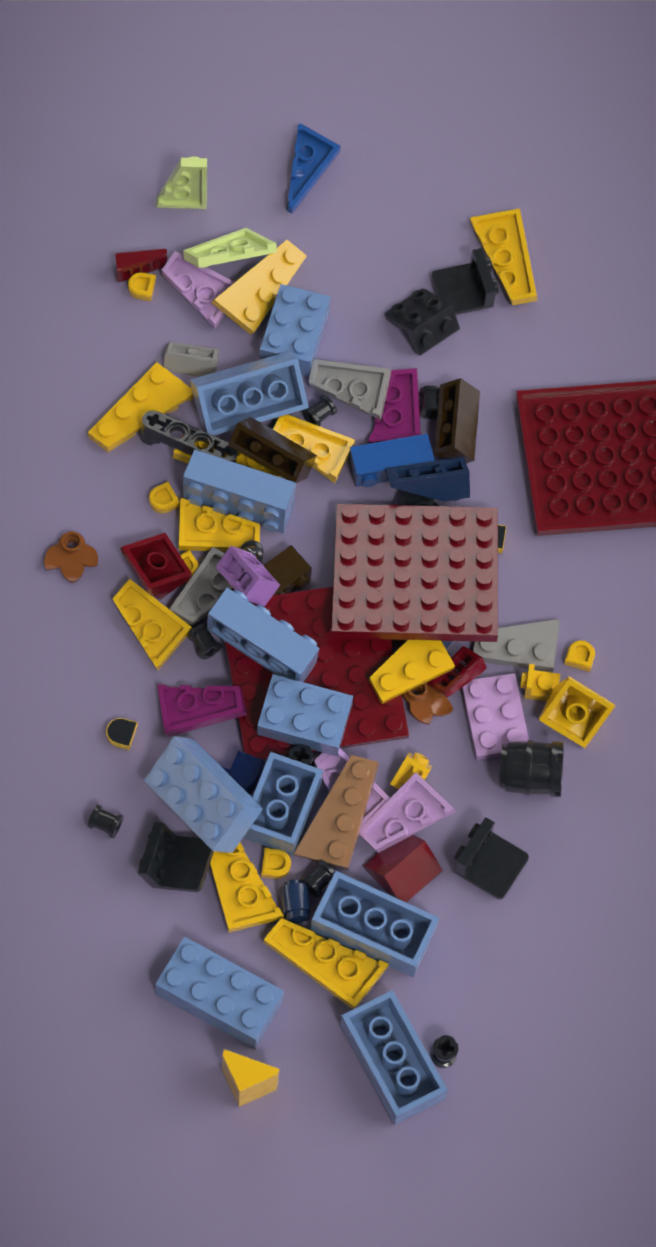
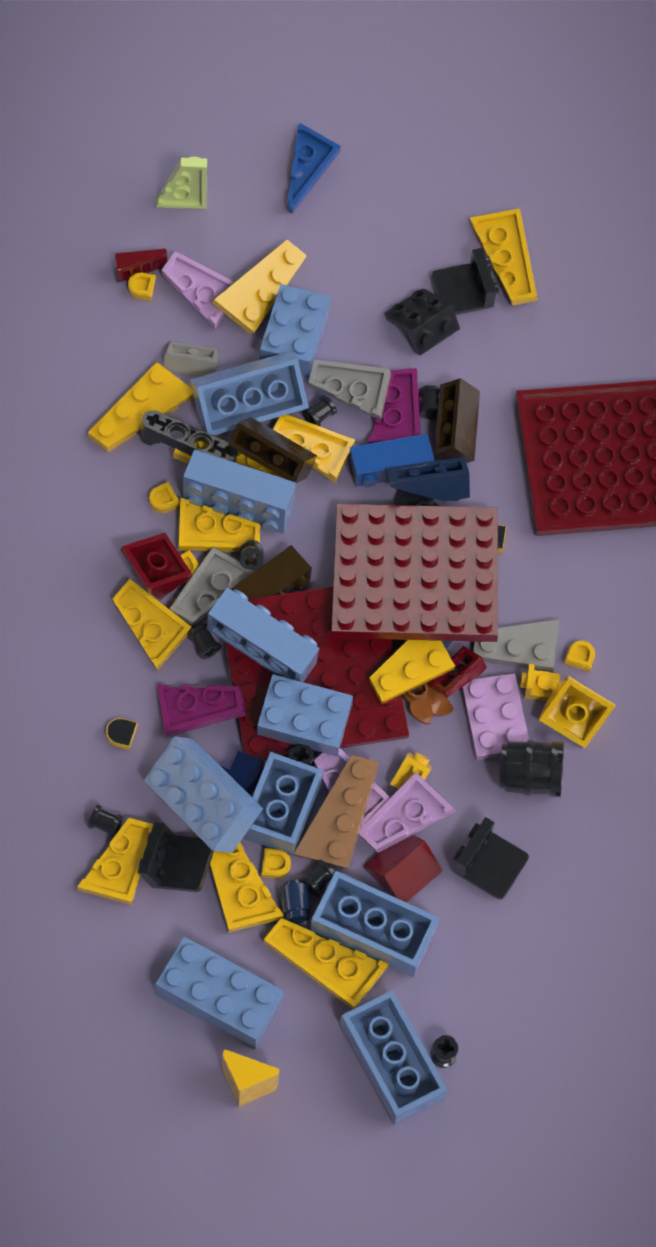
(71, 560): dark orange plate -> none
(116, 871): none -> yellow wing
(229, 248): yellowish green wing -> none
(247, 575): medium lavender brick -> none

